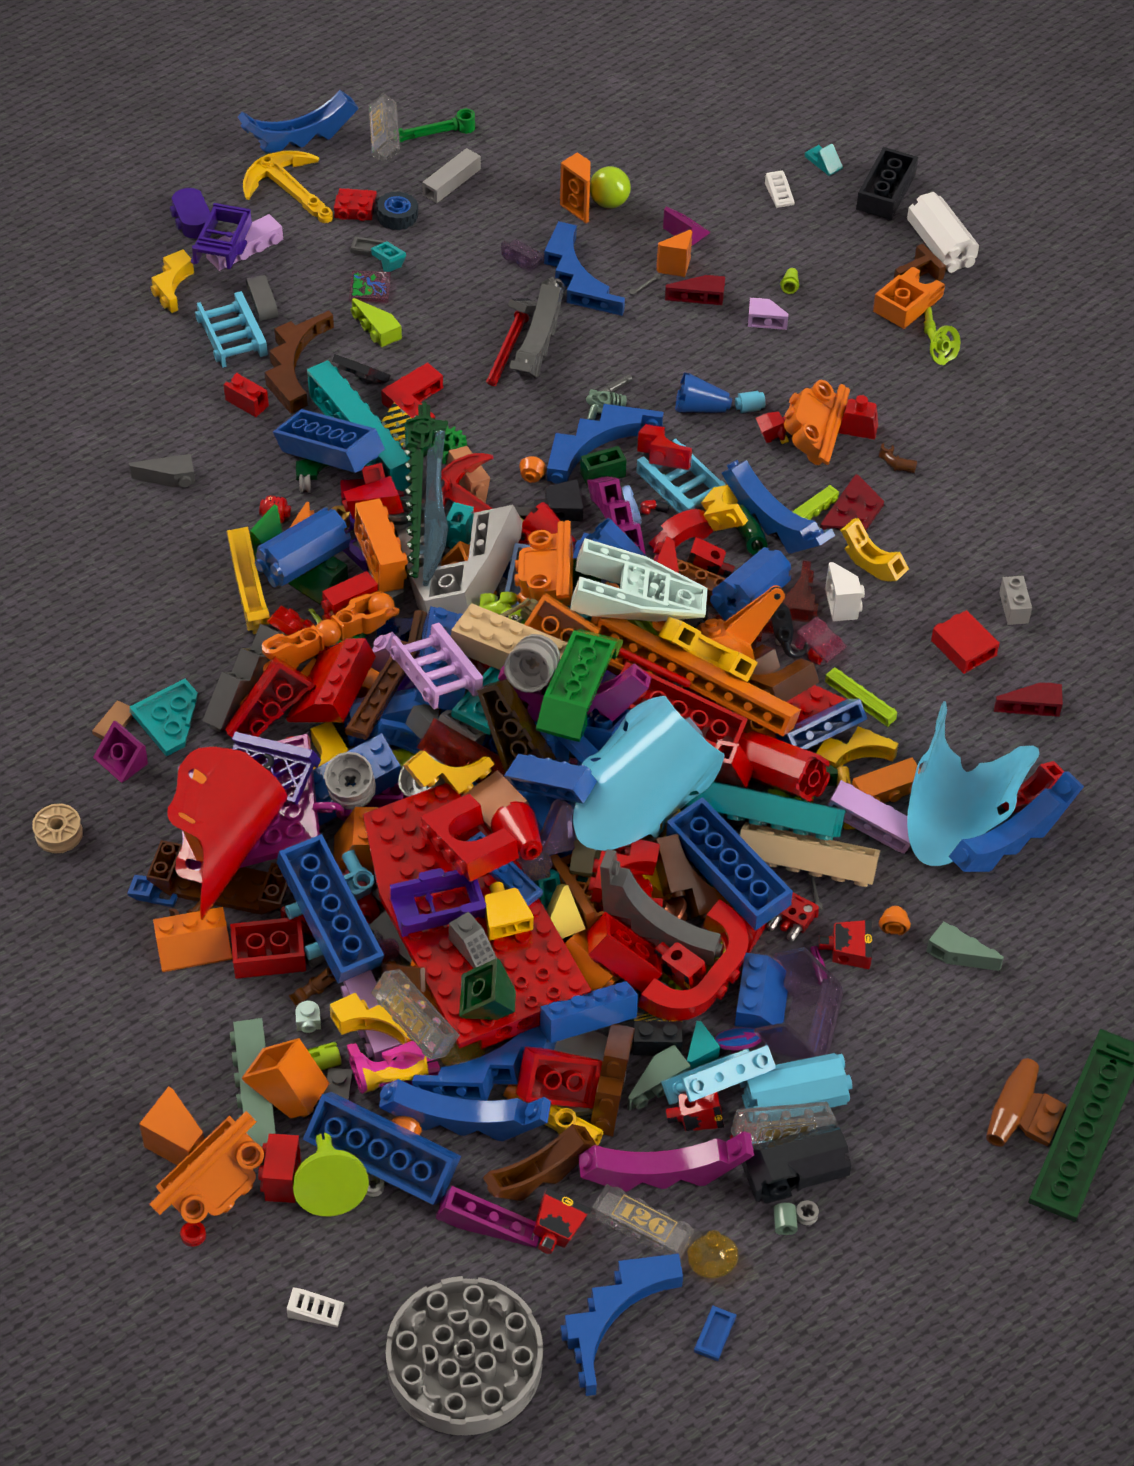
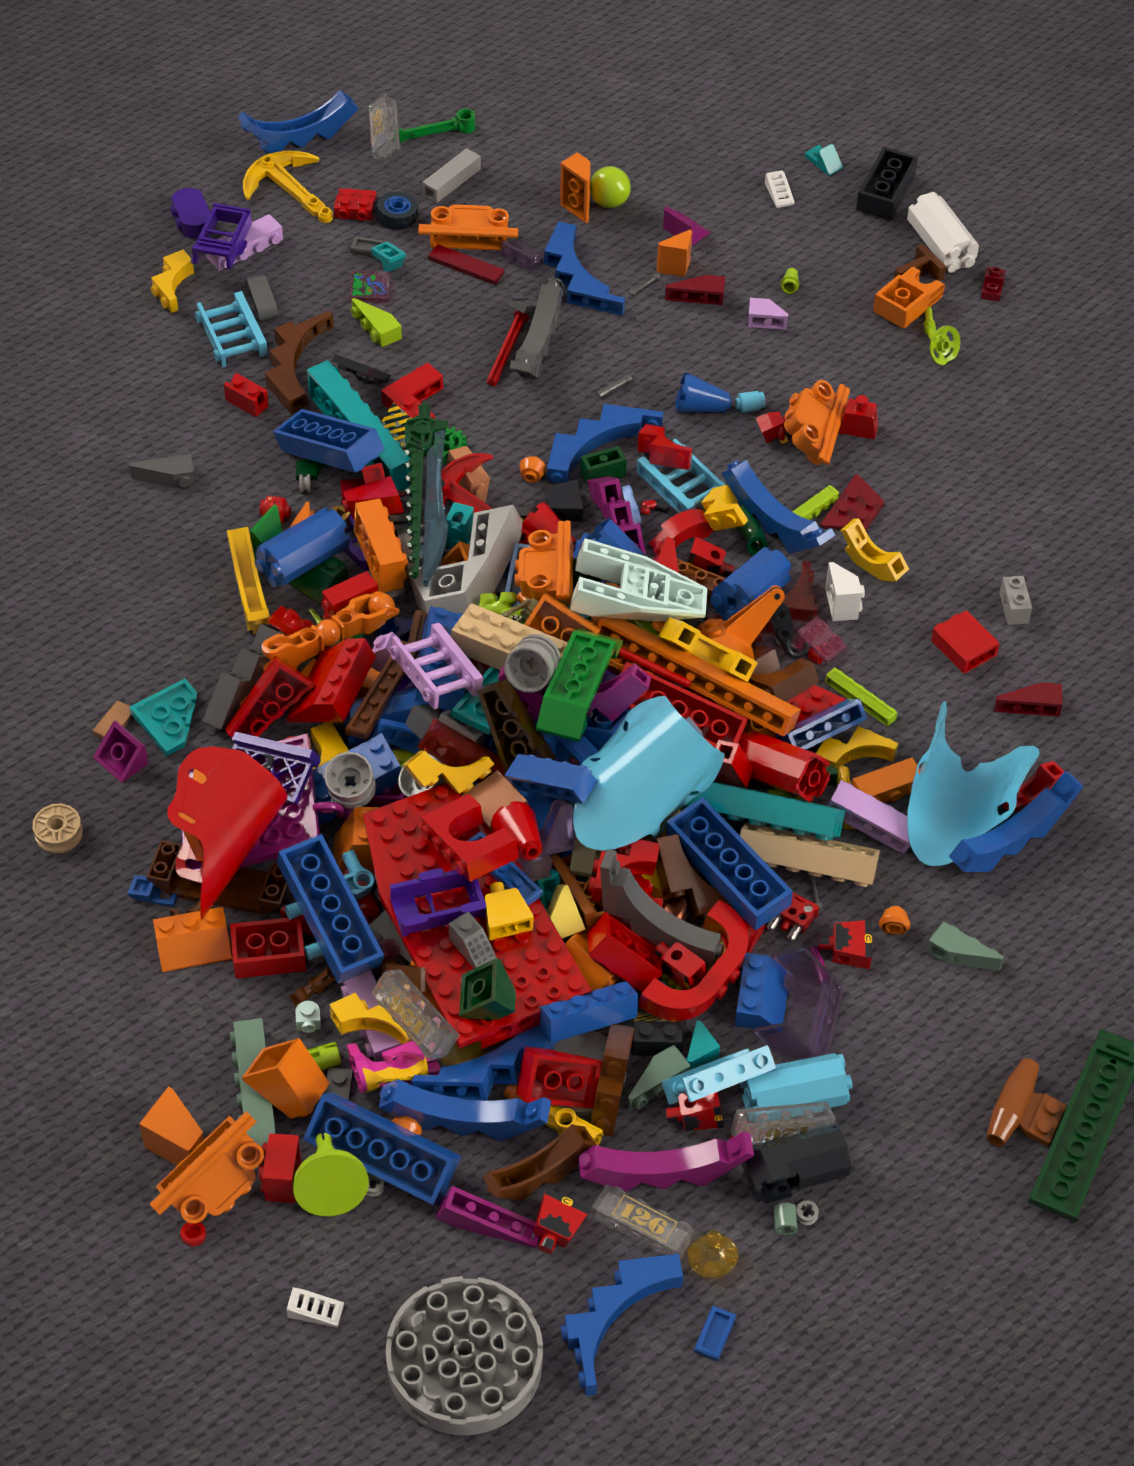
(466, 264): none -> dark red tile
(468, 227): none -> orange brick
(599, 398): sand green piece -> none
(737, 1039): piece -> none
(896, 462): reddish brown piece -> none
(993, 284): none -> dark red slope

